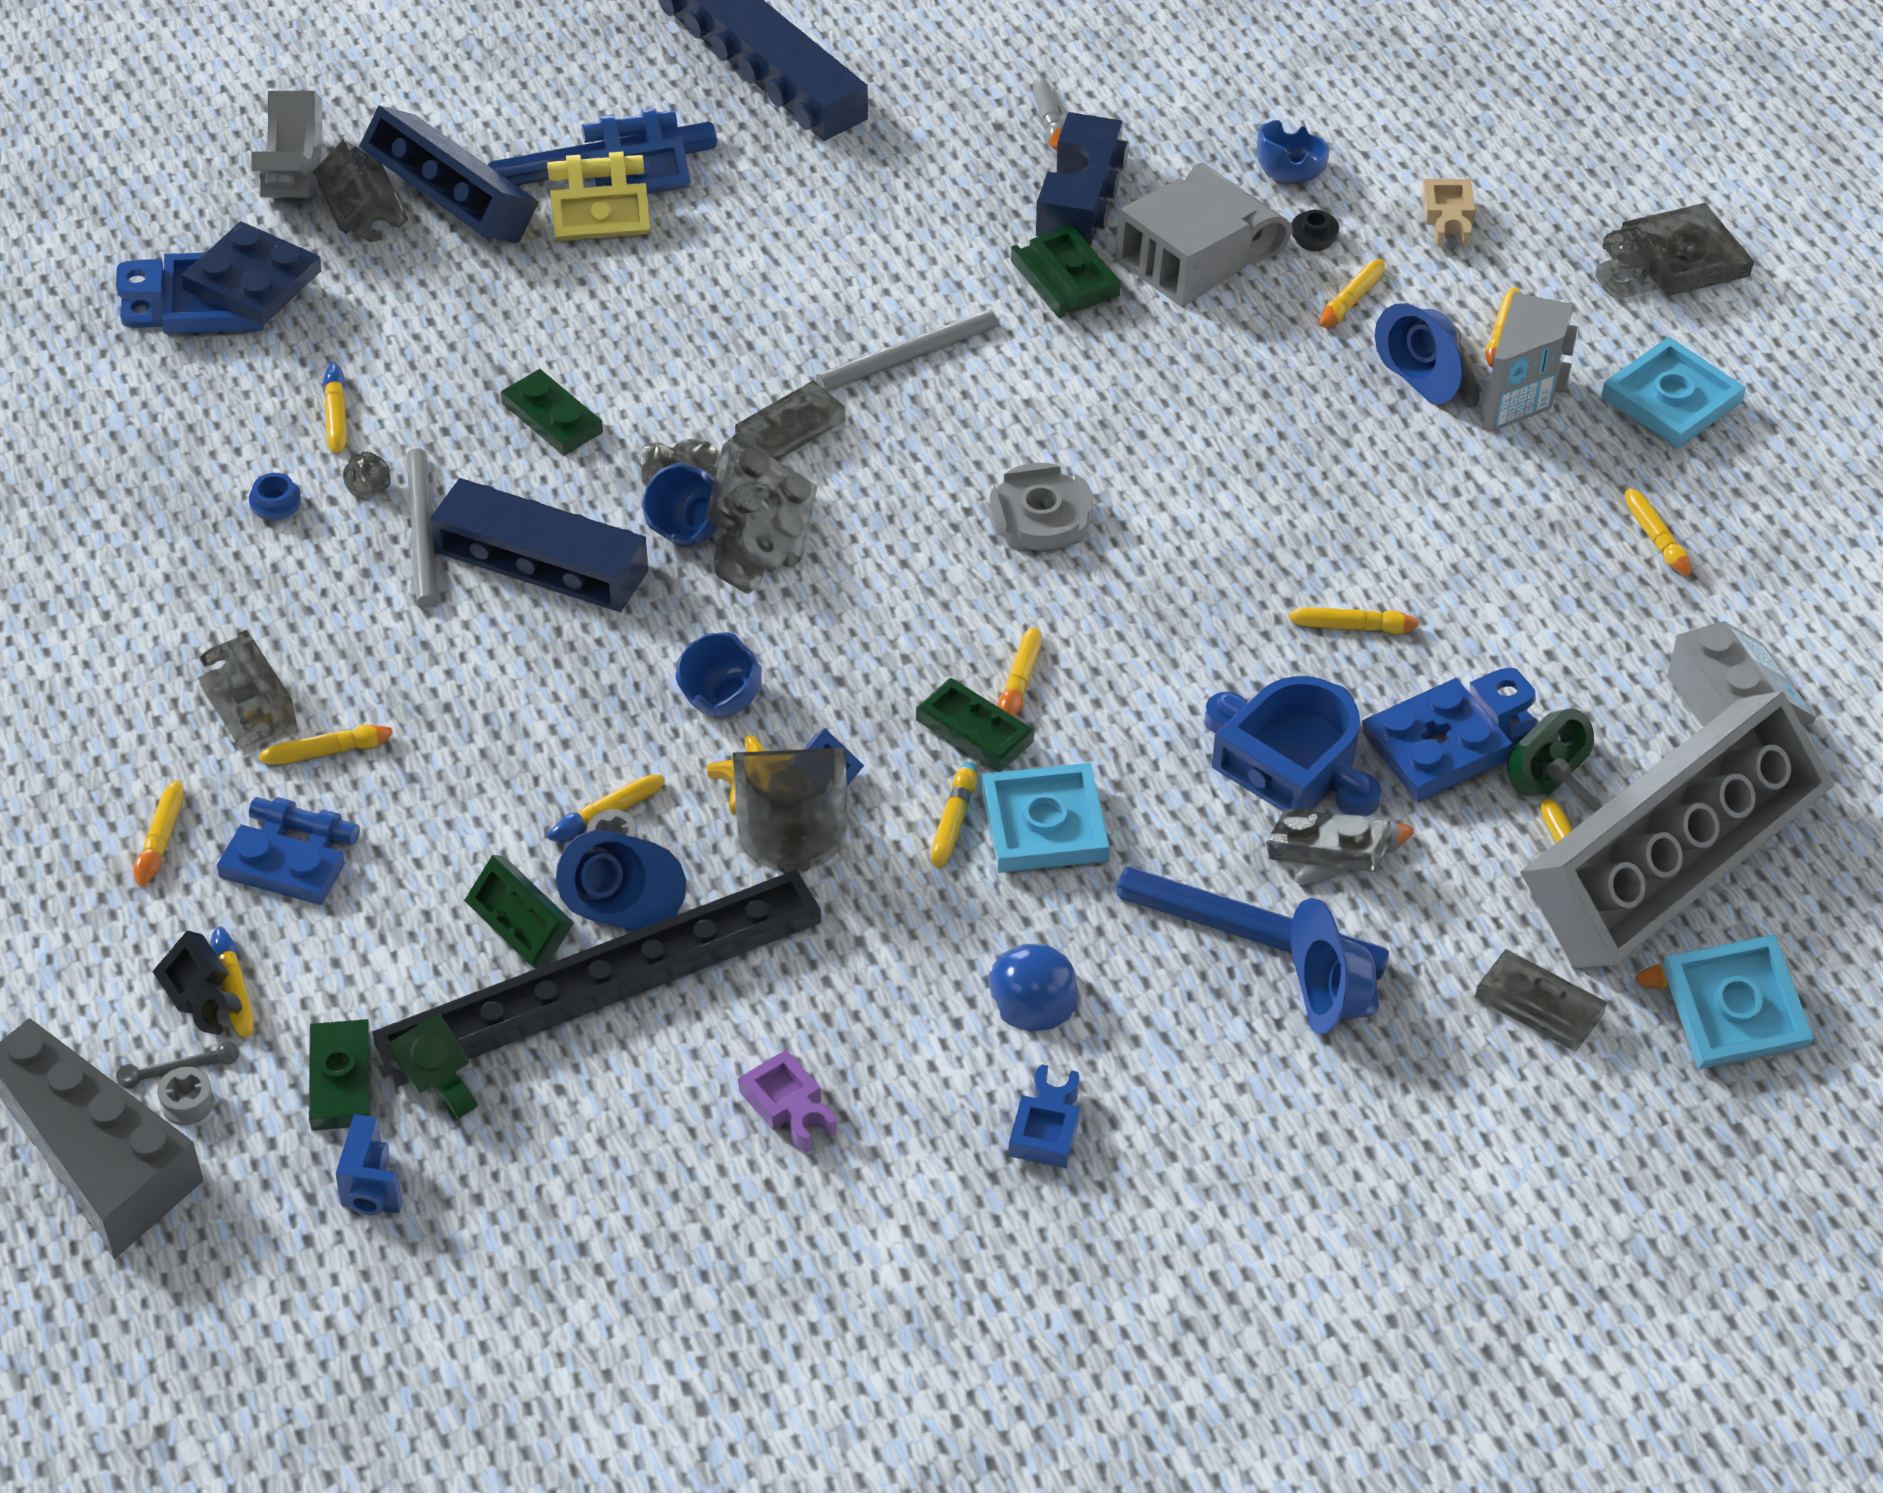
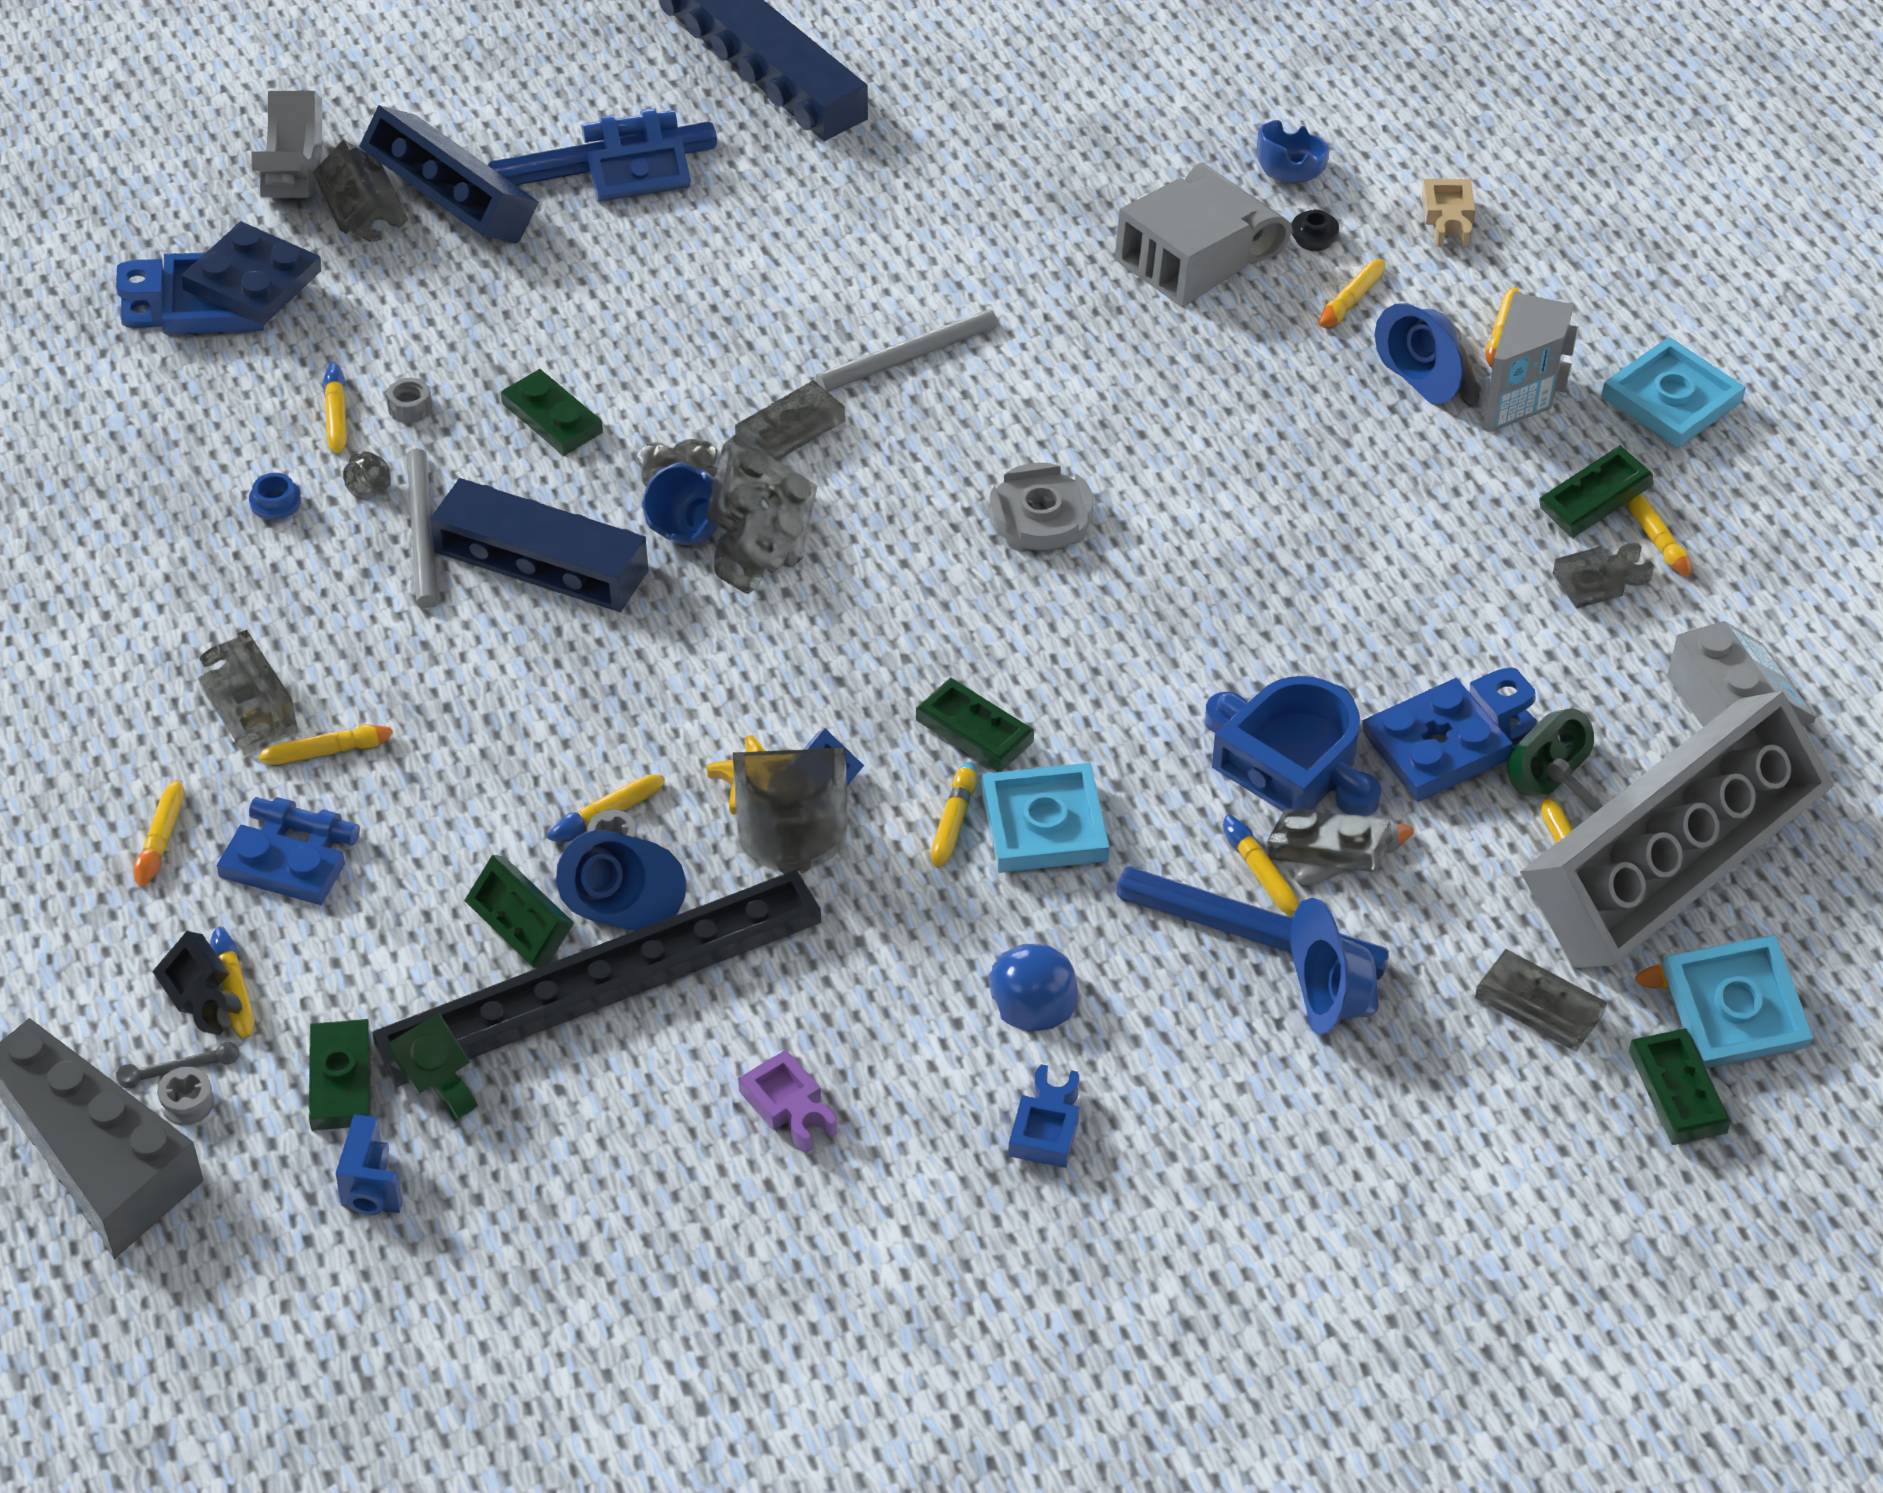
(405, 390): none -> light grey axle
(602, 210): light yellow plate -> none
(719, 674): blue hair -> none
(1017, 682): yellow piece -> none
(1048, 110): light grey piece -> none
(1065, 271): dark green plate -> none
(1085, 176): dark blue arch -> none
(1242, 838): none -> yellow piece
(1390, 621): yellow piece -> none
(1596, 491): none -> dark green plate
(1597, 577): none -> clear smoke plate
(1652, 253): clear smoke plate -> none
(1679, 1086): none -> dark green plate

